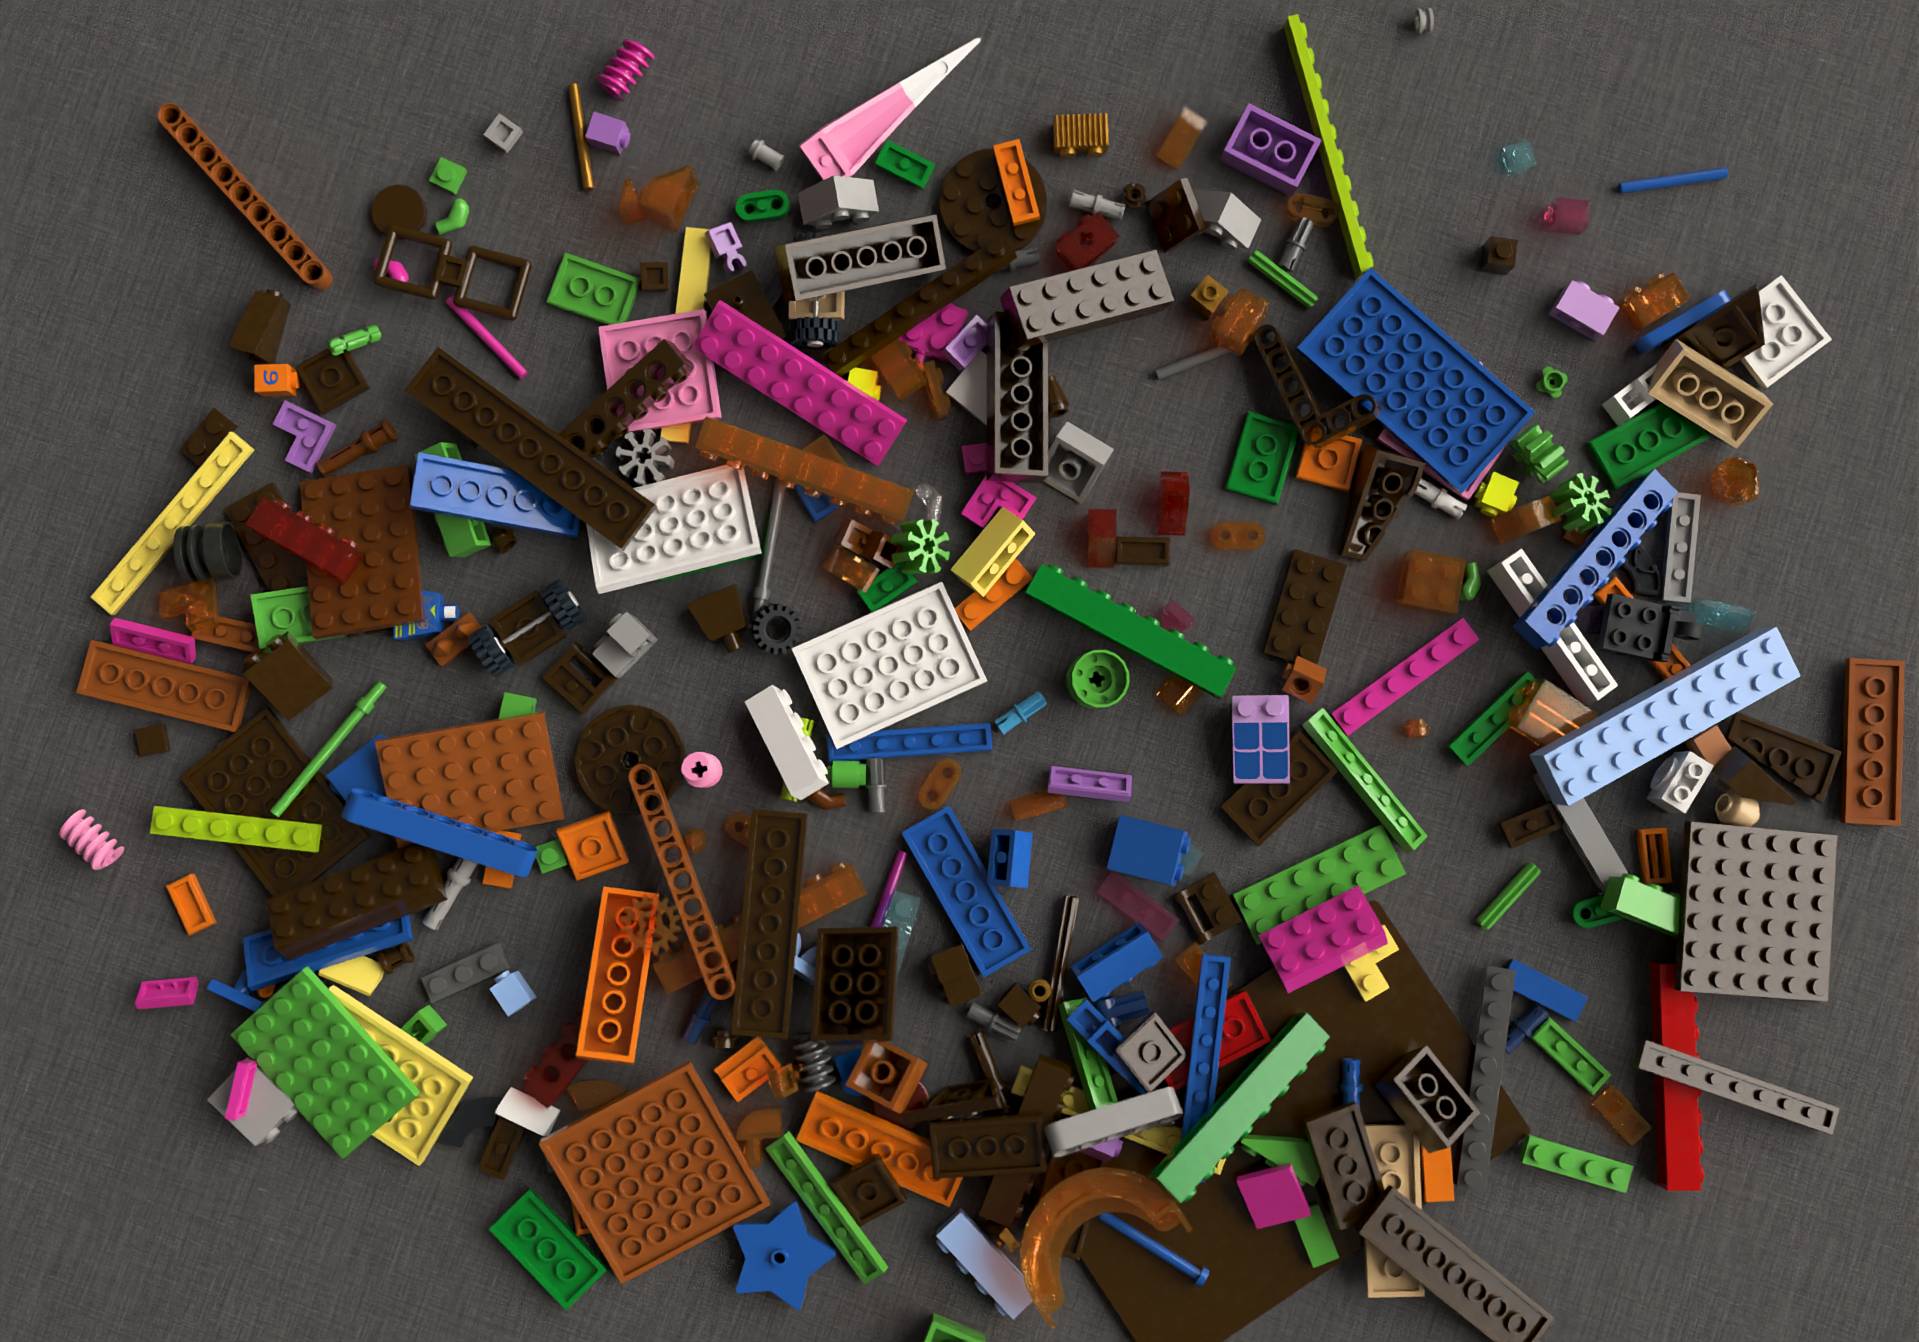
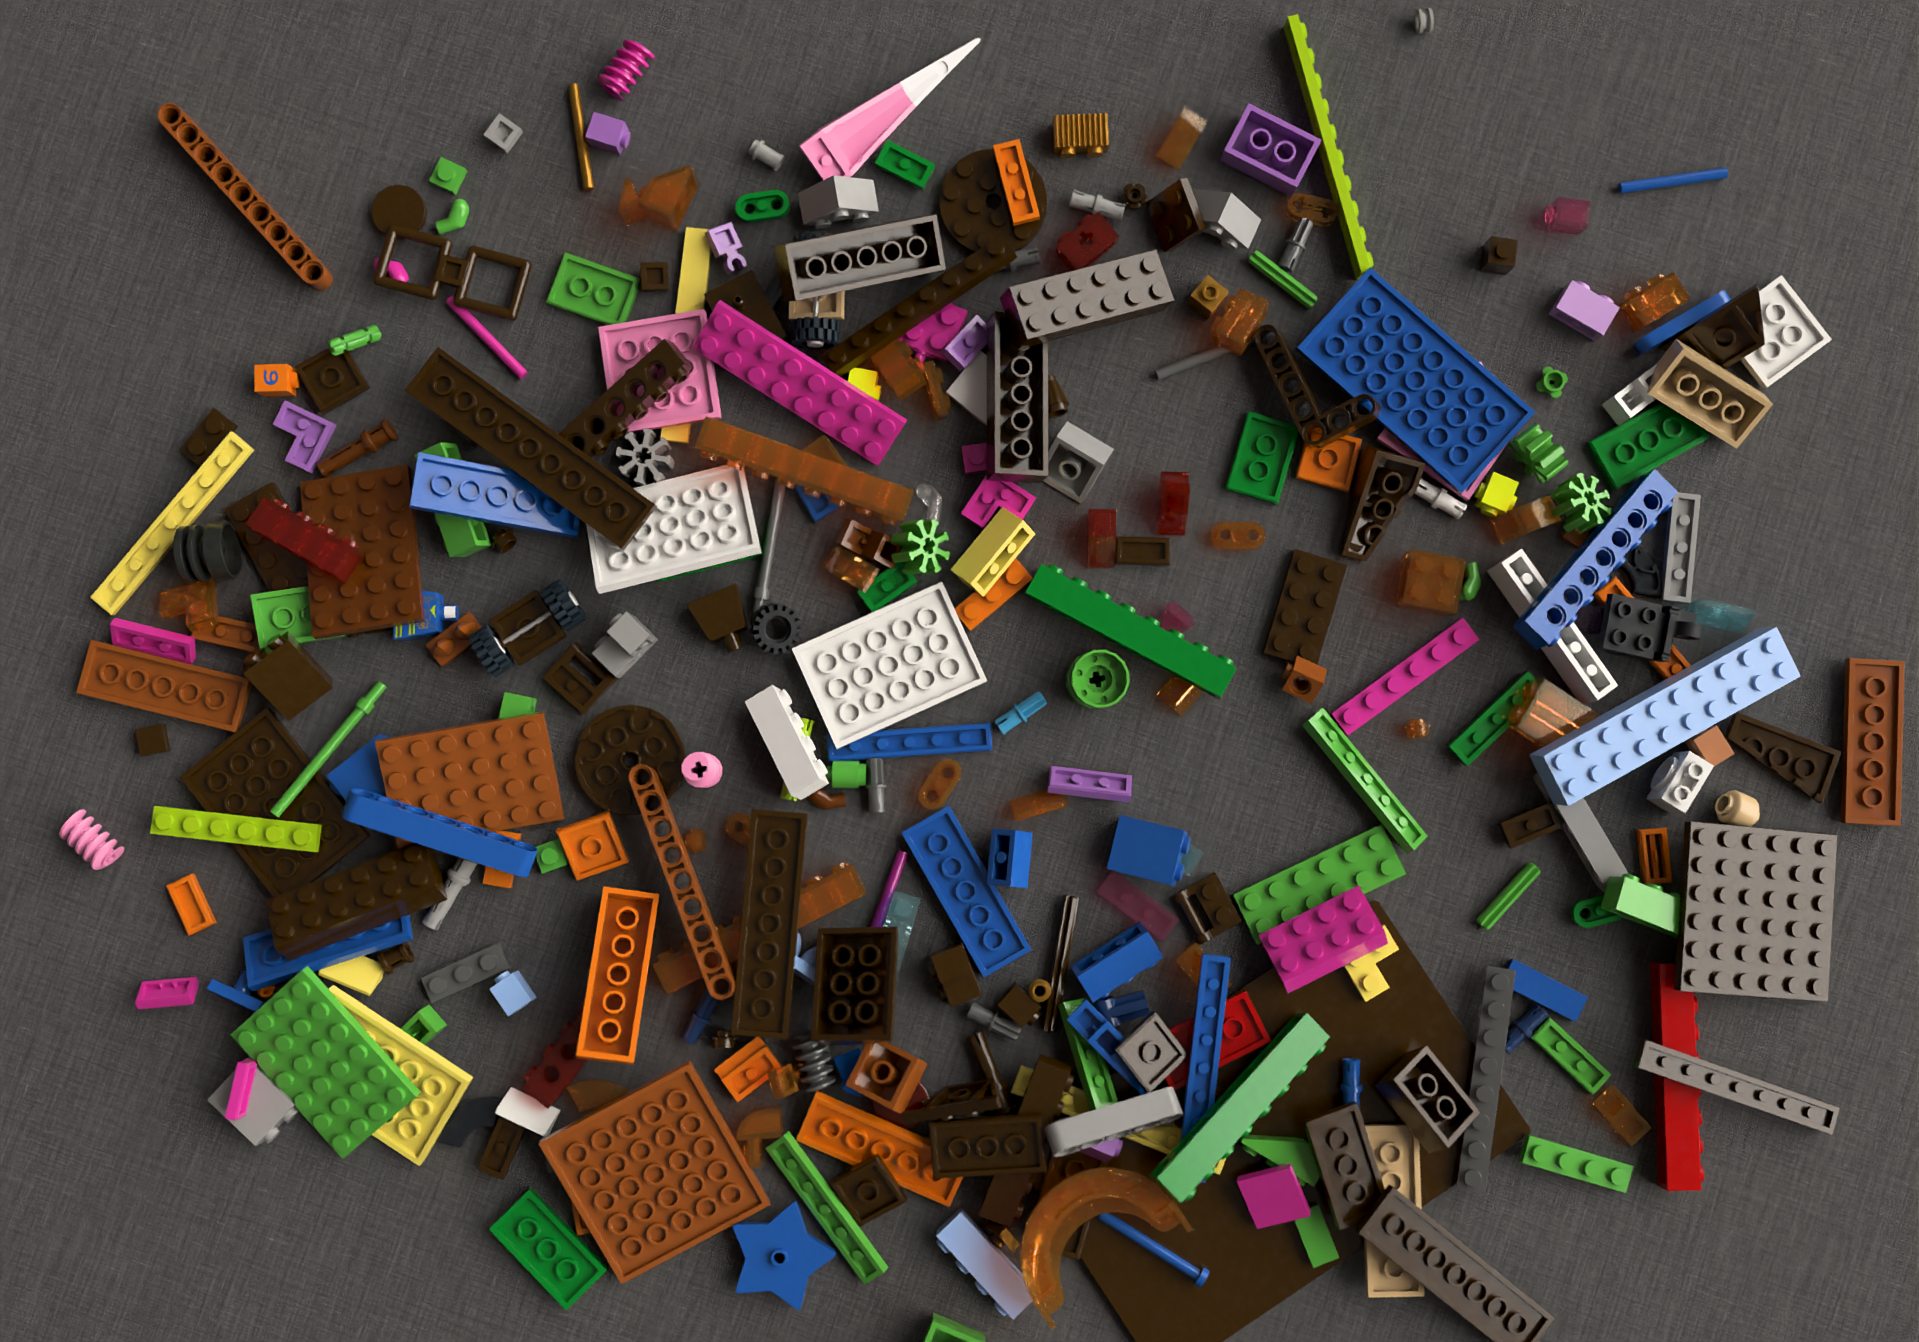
(261, 327): dark brown slope -> none
(639, 917): clear orange gear -> none
(1261, 739): slope -> none
(1265, 807): dark brown plate -> none
(1437, 1175): orange tile -> none
(1518, 157): clear light blue plate -> none
(1735, 481): clear orange hair -> none
(1748, 780): dark brown slope -> none

